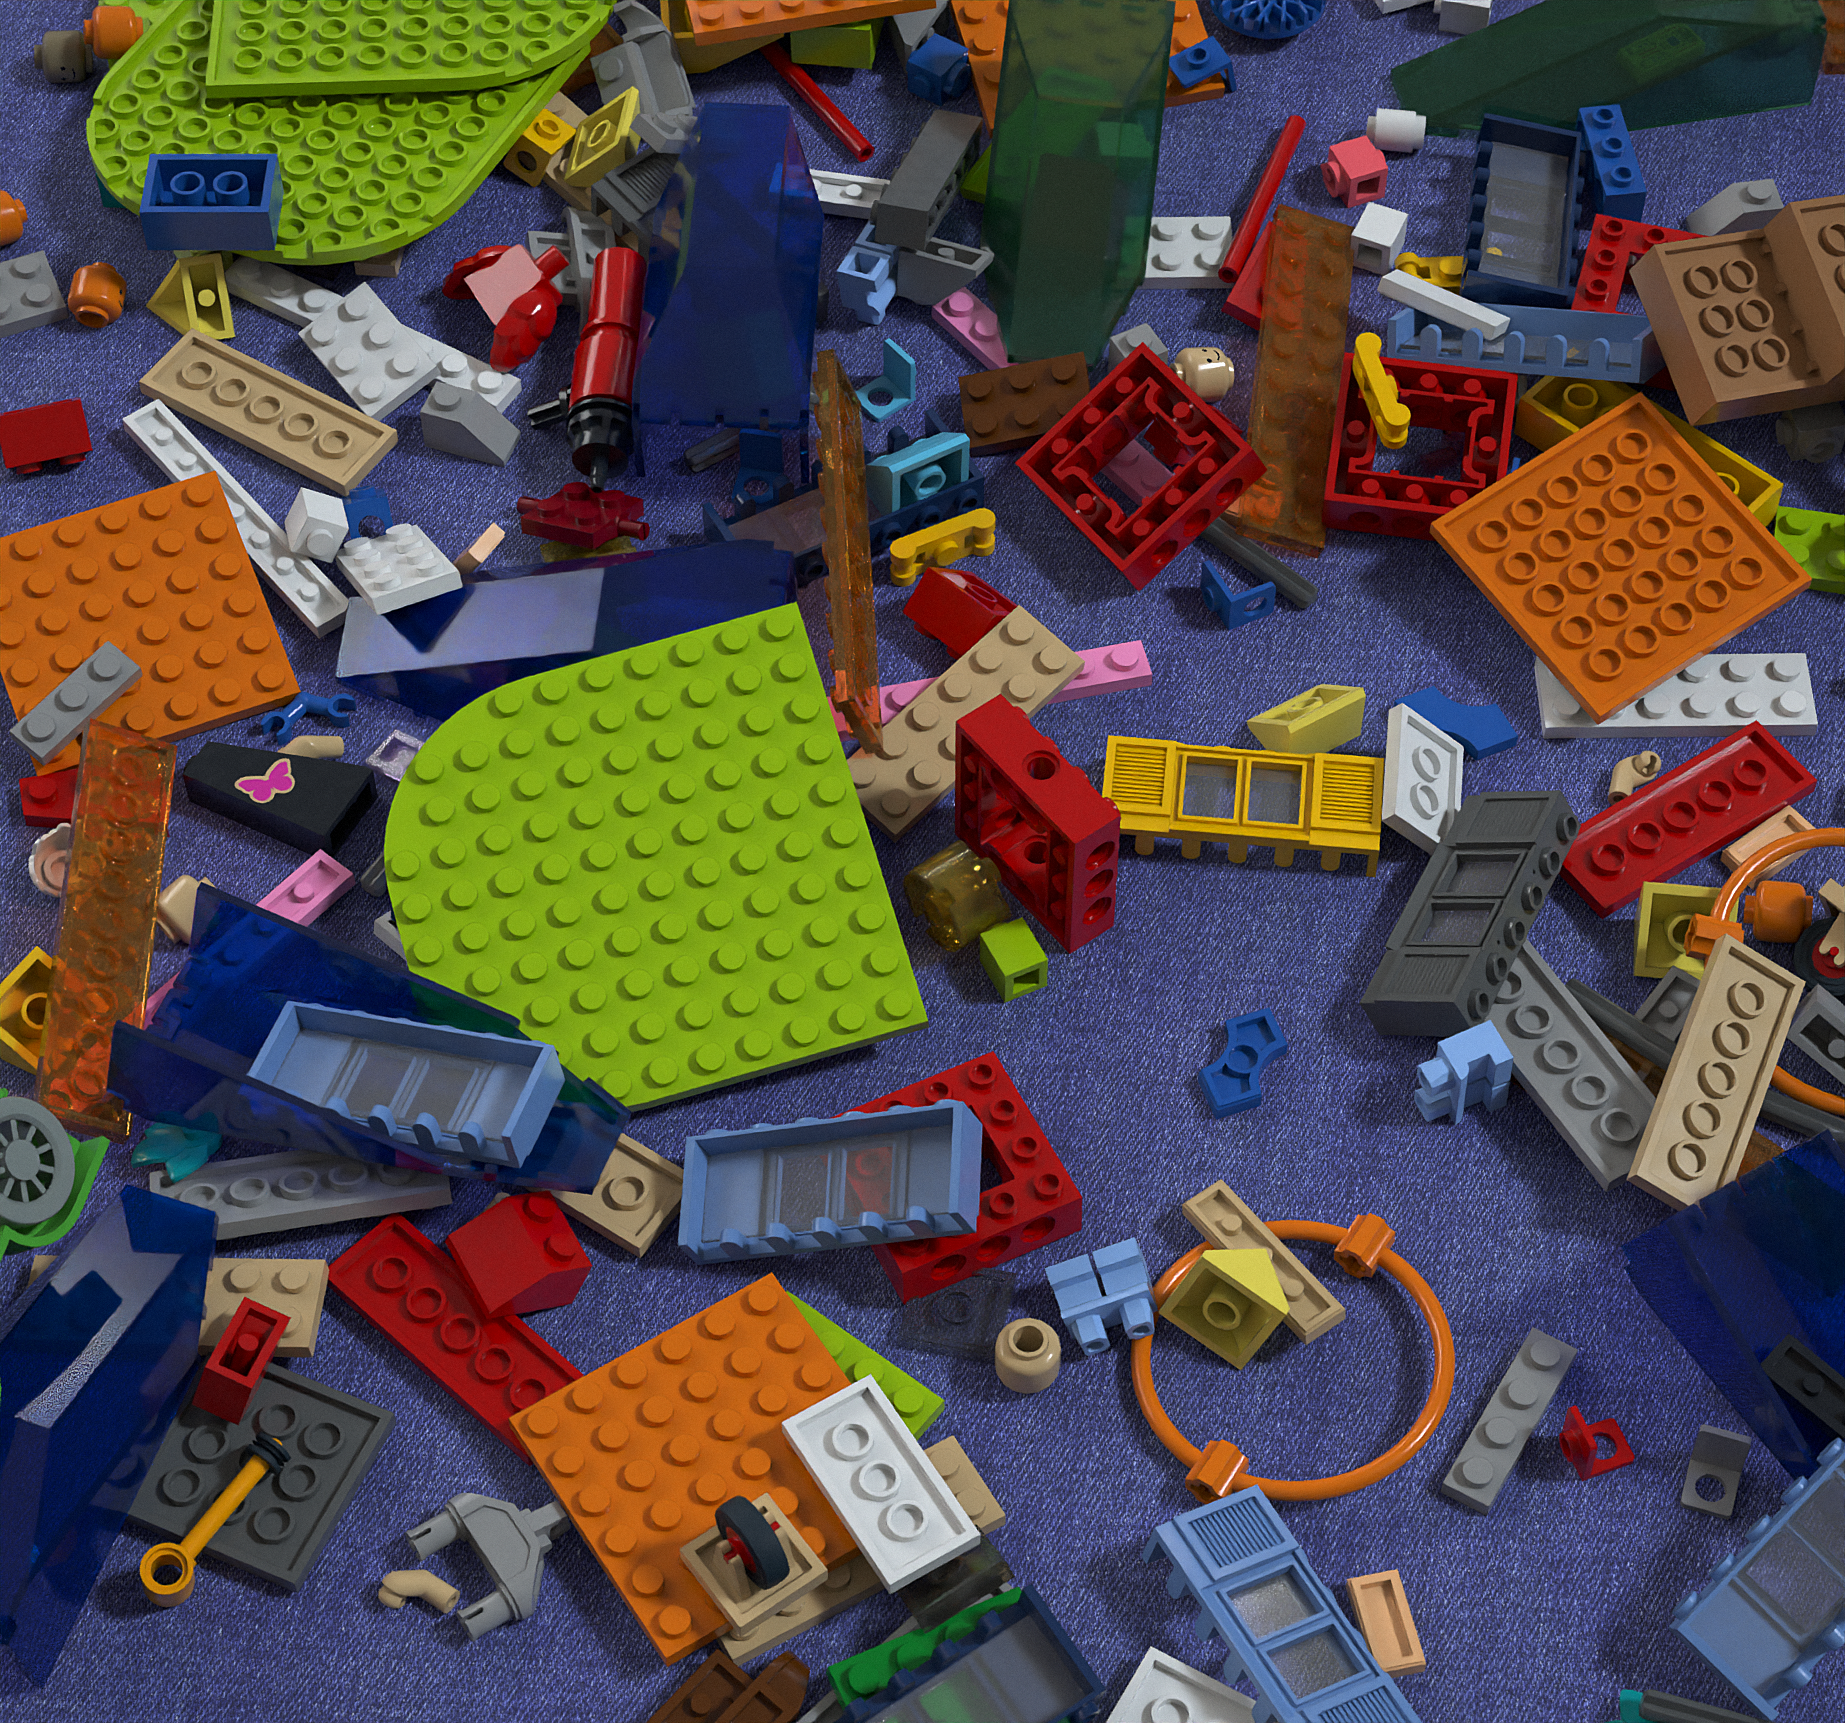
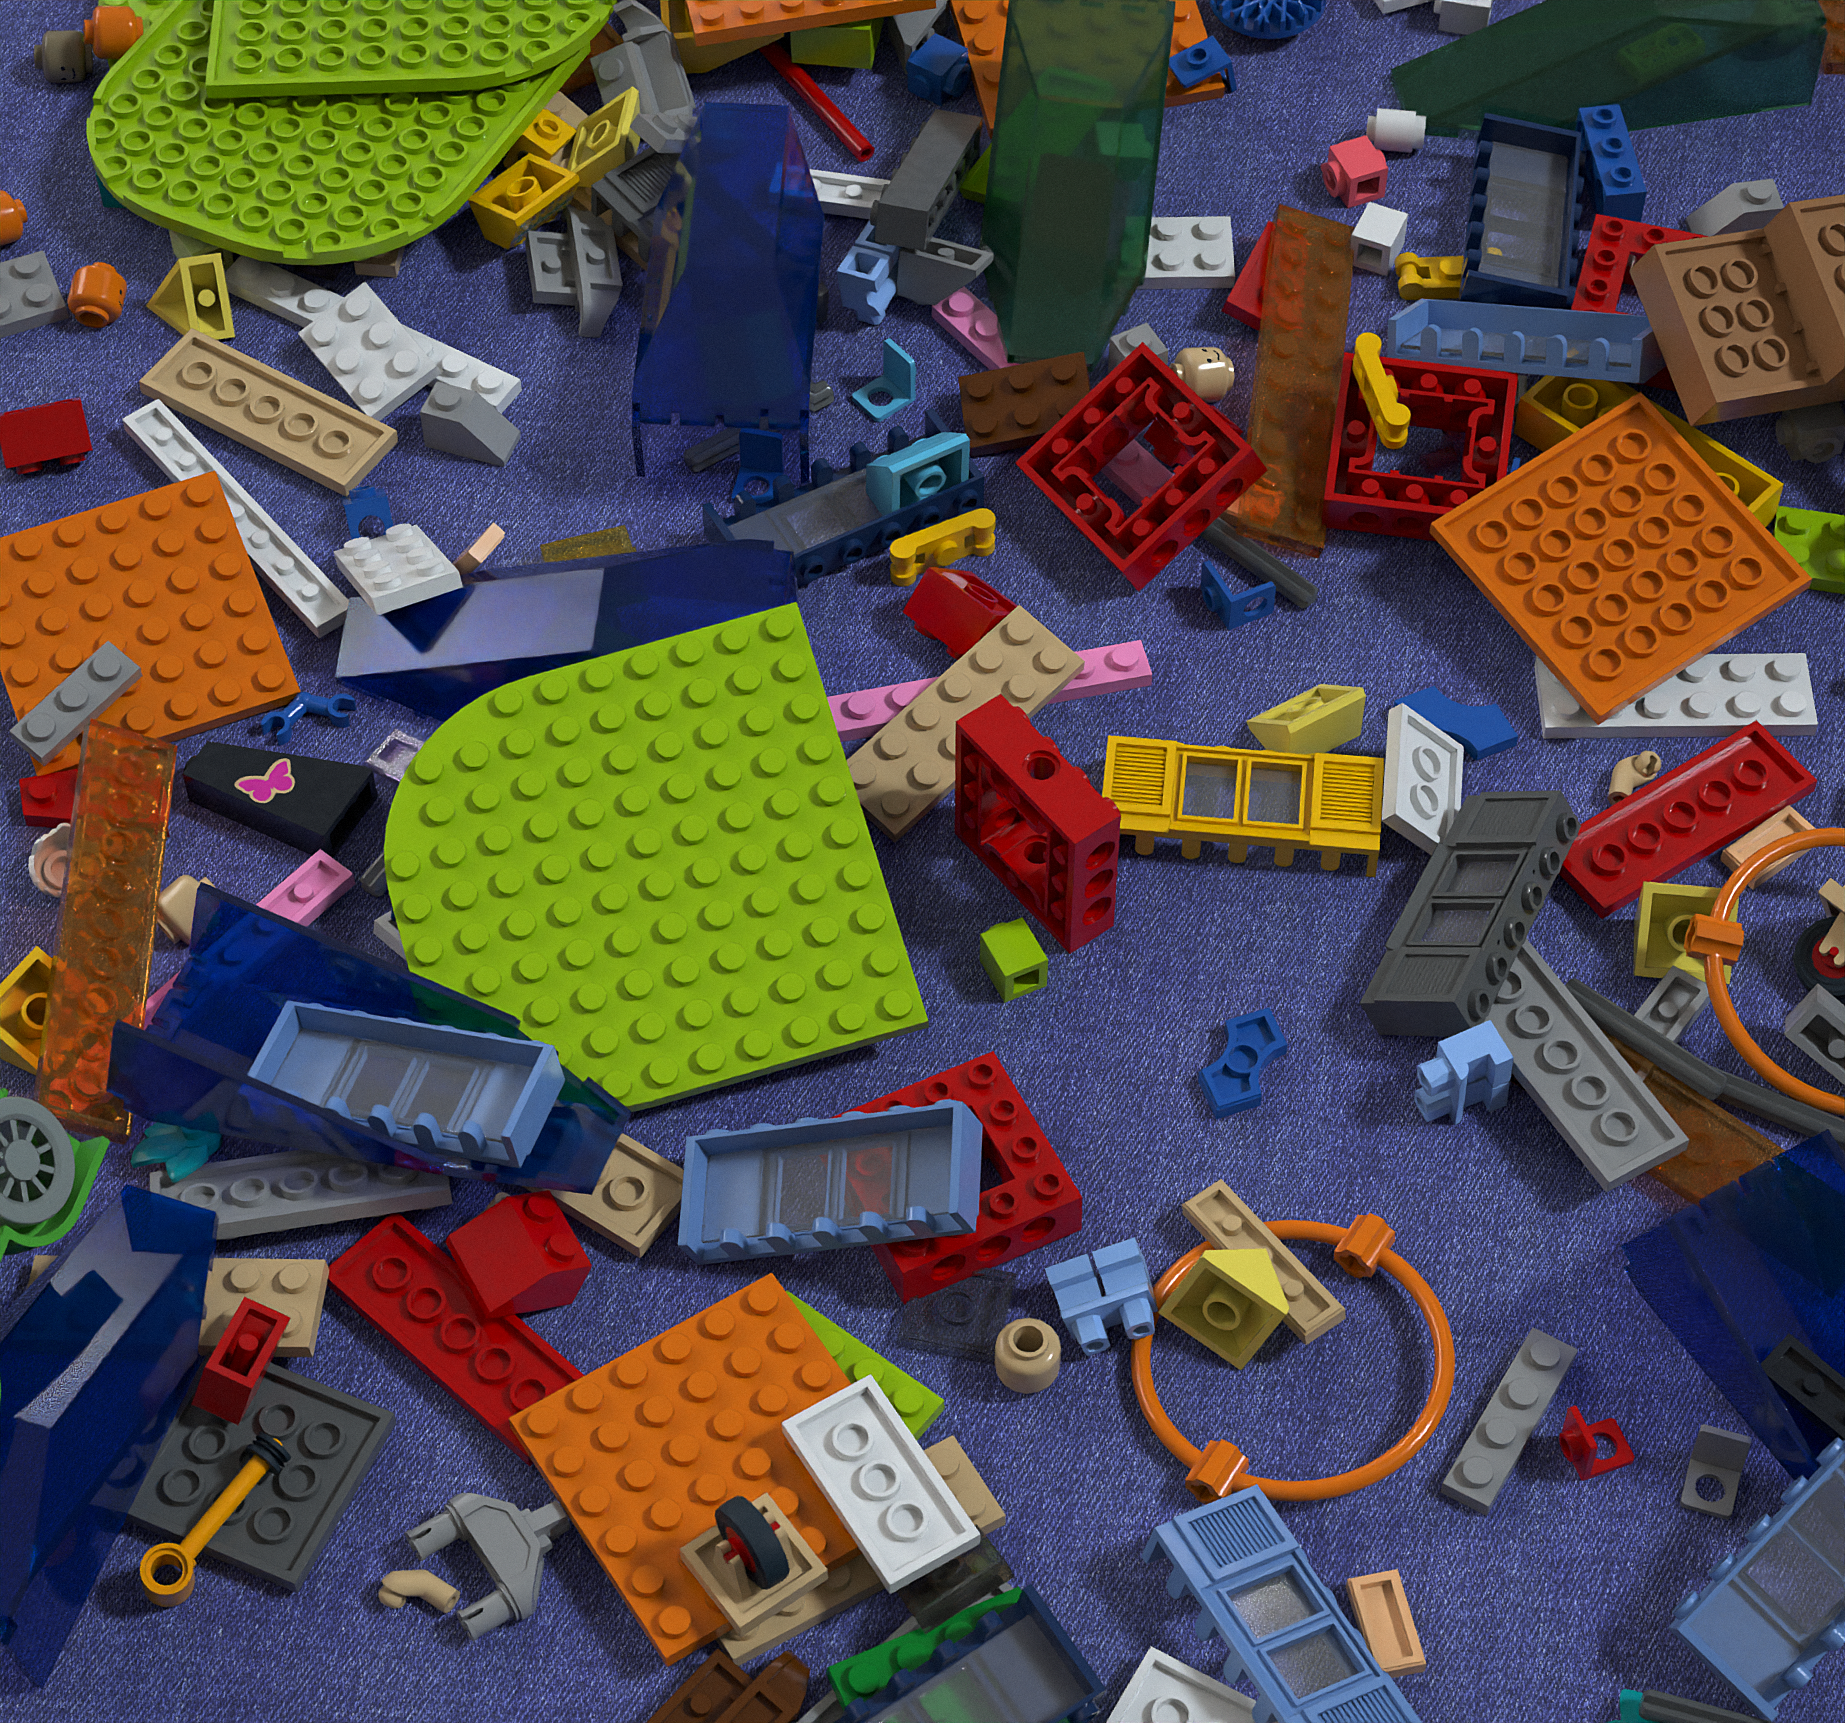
(211, 202): blue brick -> none
(315, 747): tan arm -> none
(316, 525): white brick -> none
(514, 294): red torso -> none
(522, 199): none -> yellow slope
(582, 516): dark red plate -> none
(600, 395): piece -> none
(847, 553): clear orange plate -> none
(956, 896): clear yellow brick -> none
(1261, 199): red piece -> none
(1442, 304): white tile -> none
(1716, 1076): tan plate -> none
(1778, 911): orange head -> none

